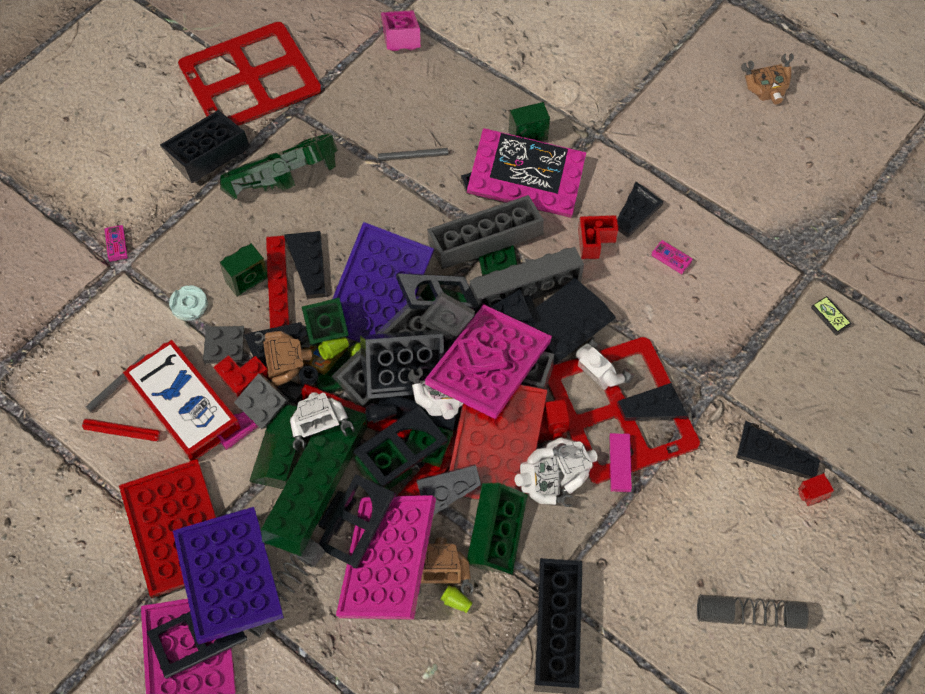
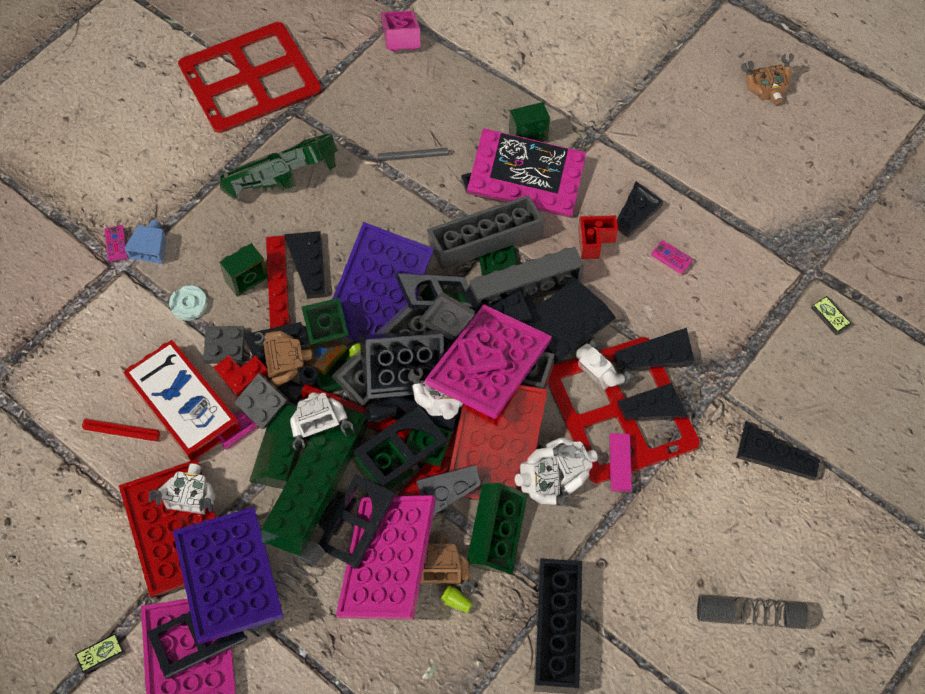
(99, 654): none -> tile
(109, 390): dark grey bar -> none
(147, 243): none -> medium blue torso
(186, 492): none -> white torso
(206, 146): black slope -> none
(333, 347): lime cone -> none
(554, 421): red brick -> none
(660, 352): none -> black wing
(815, 489): red brick -> none

